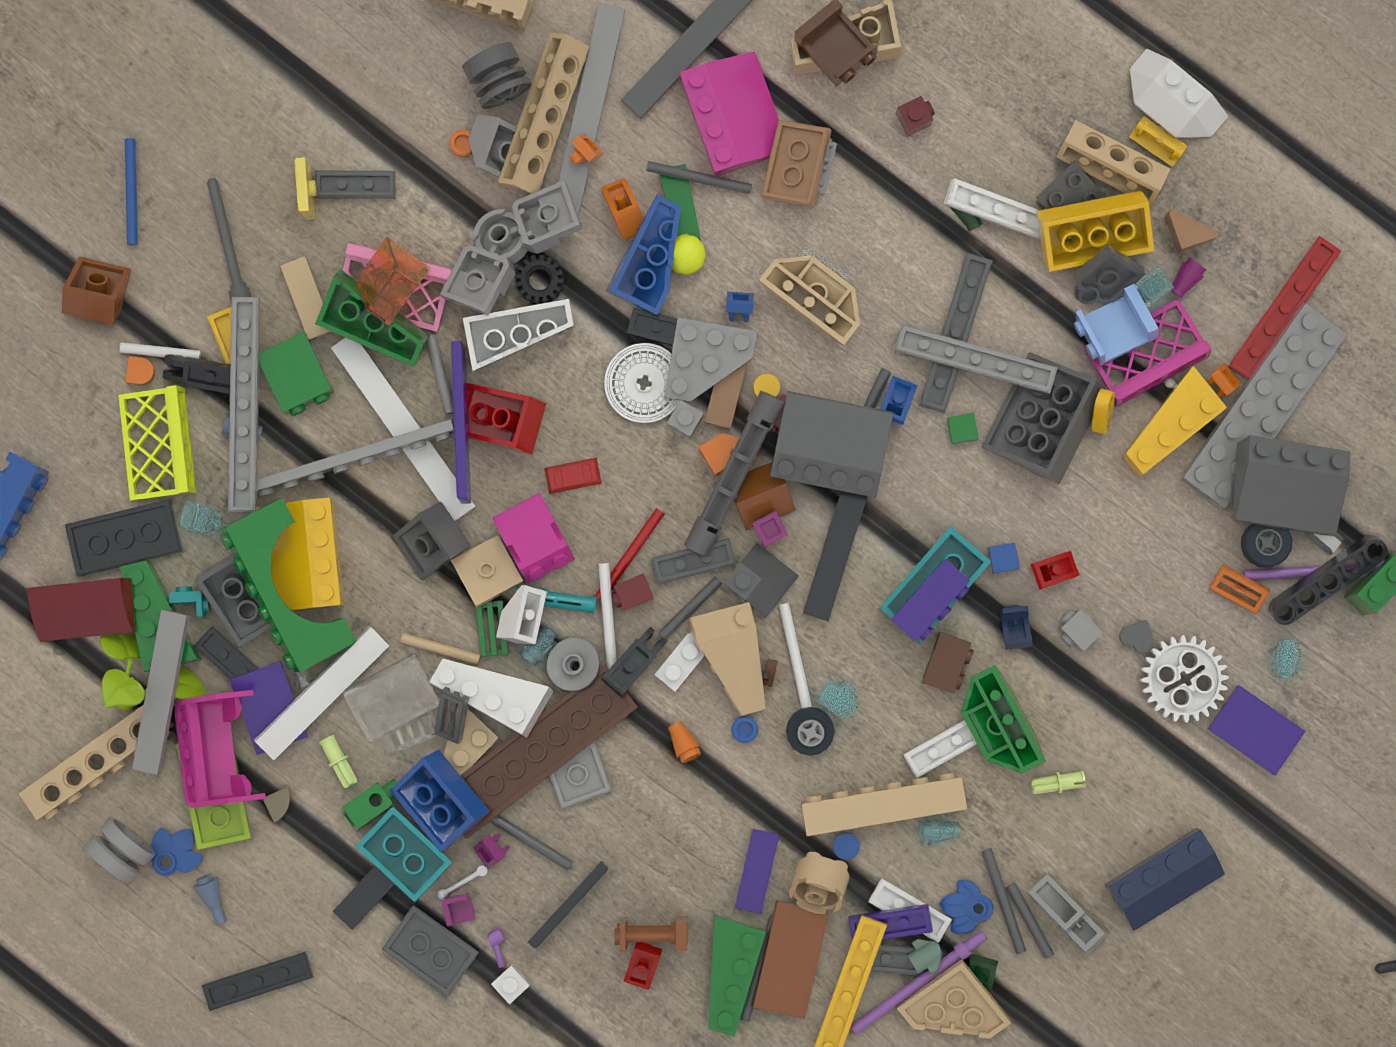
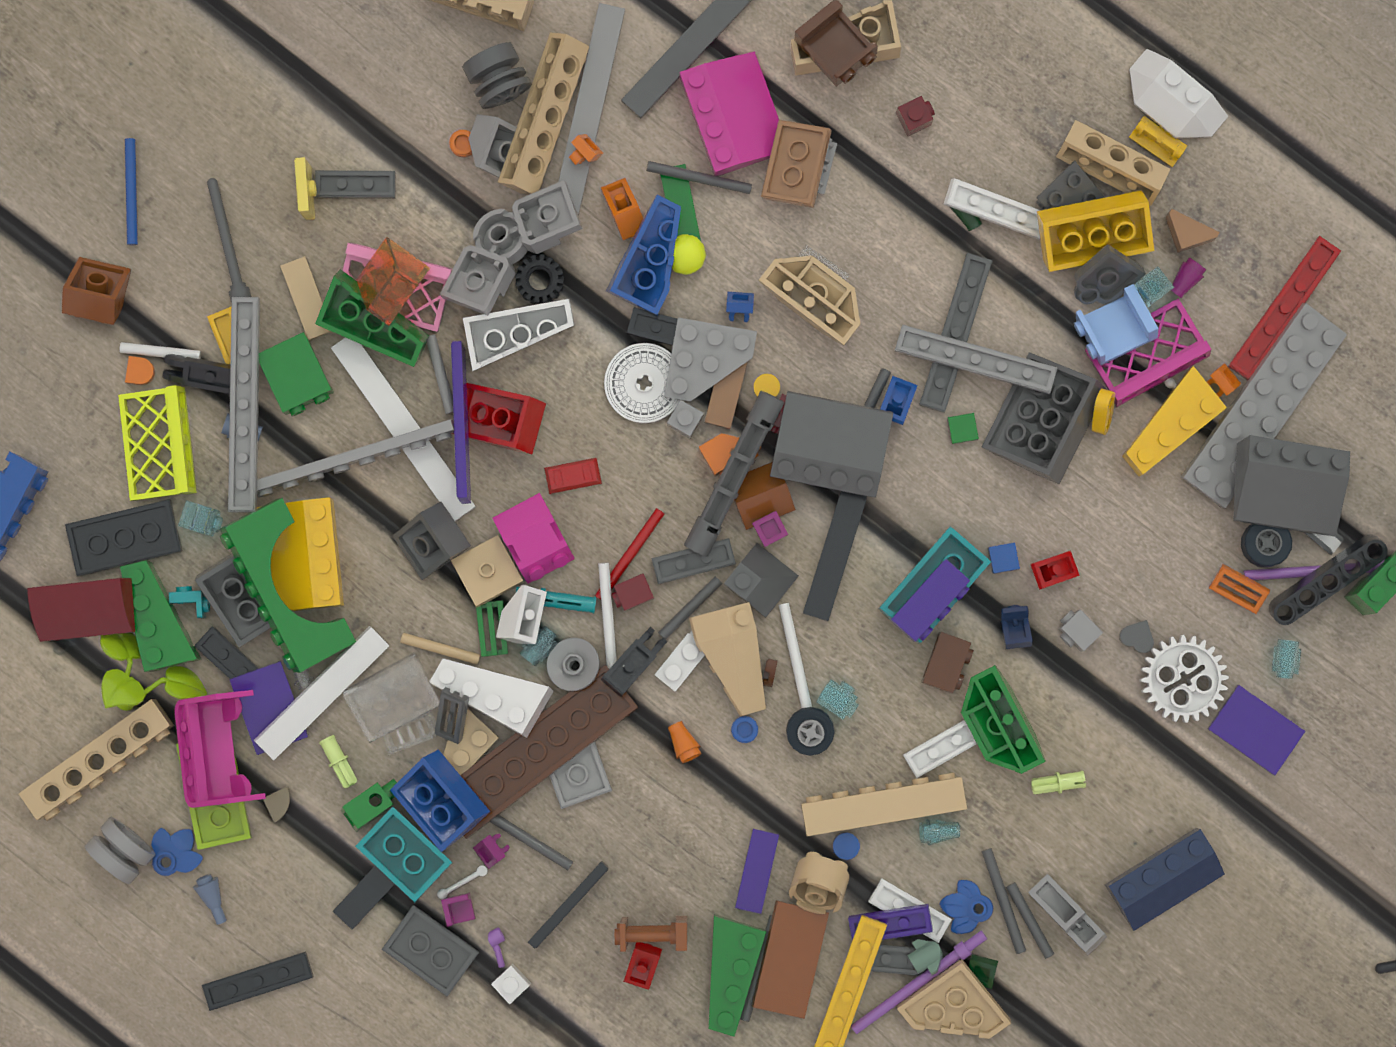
(160, 692): light grey tile -> none

